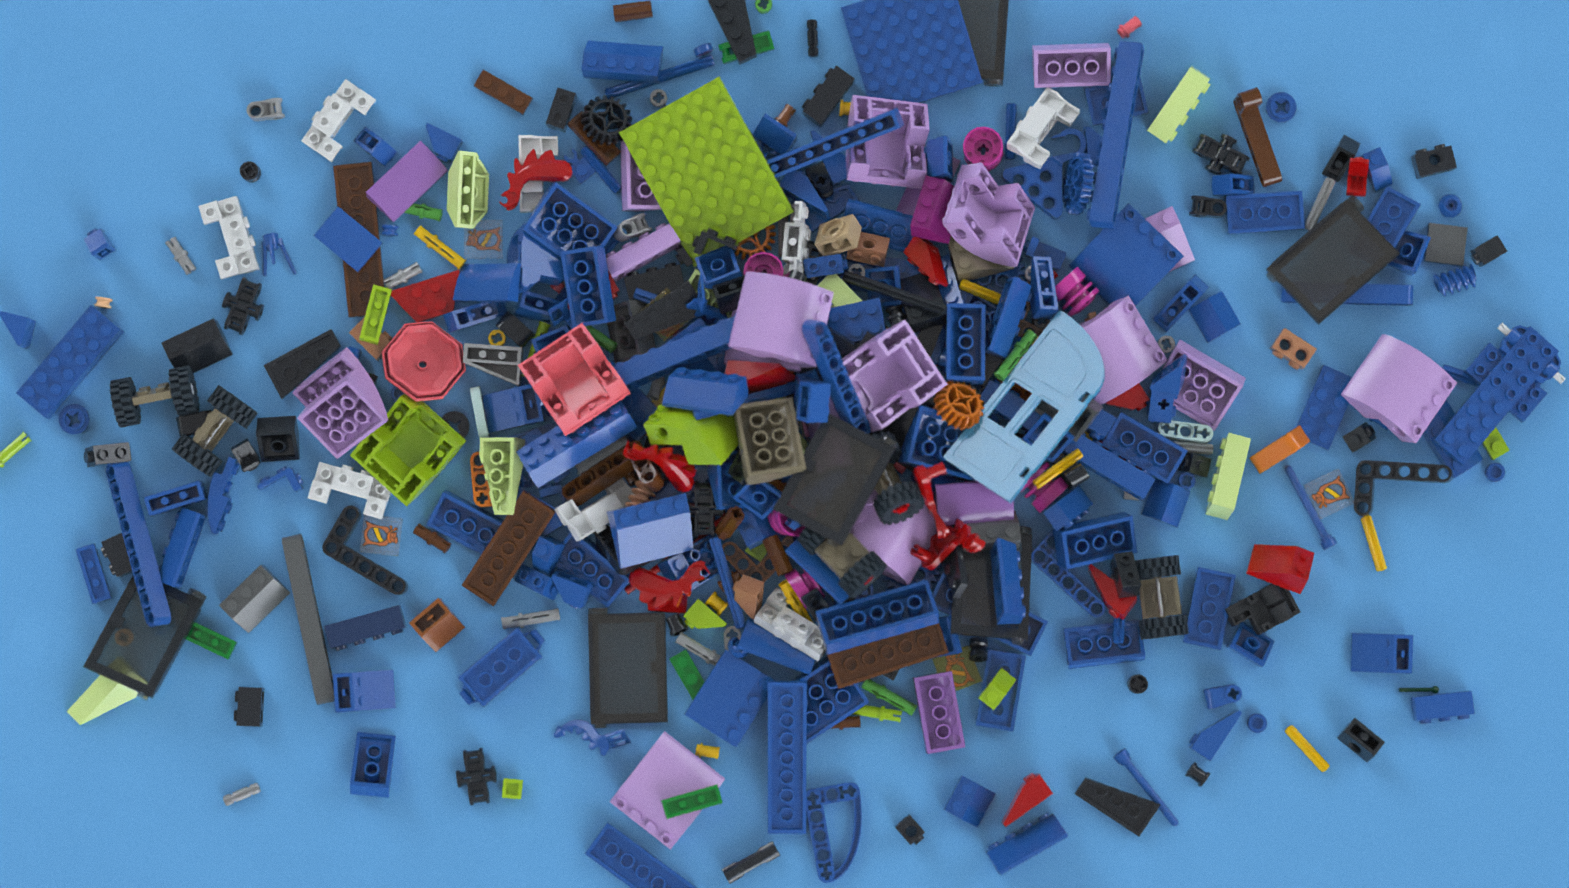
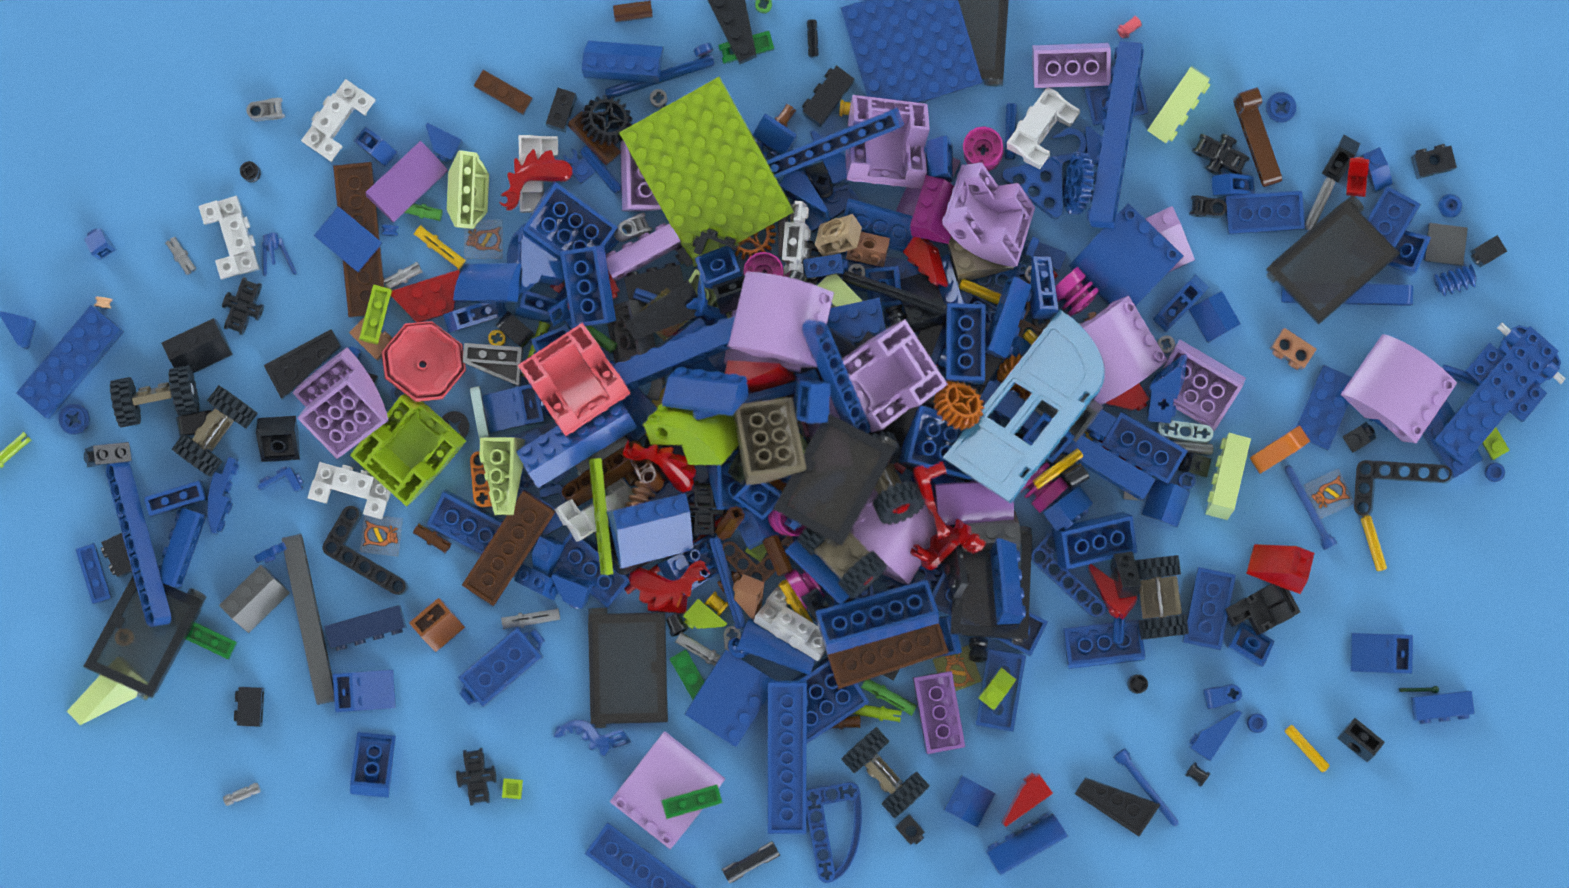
(246, 455): black bracket -> none
(269, 554): none -> blue plate
(601, 519): none -> lime tile
(707, 751): yellow pin -> none
(900, 795): none -> black plate
(1012, 359): bright green pin -> none

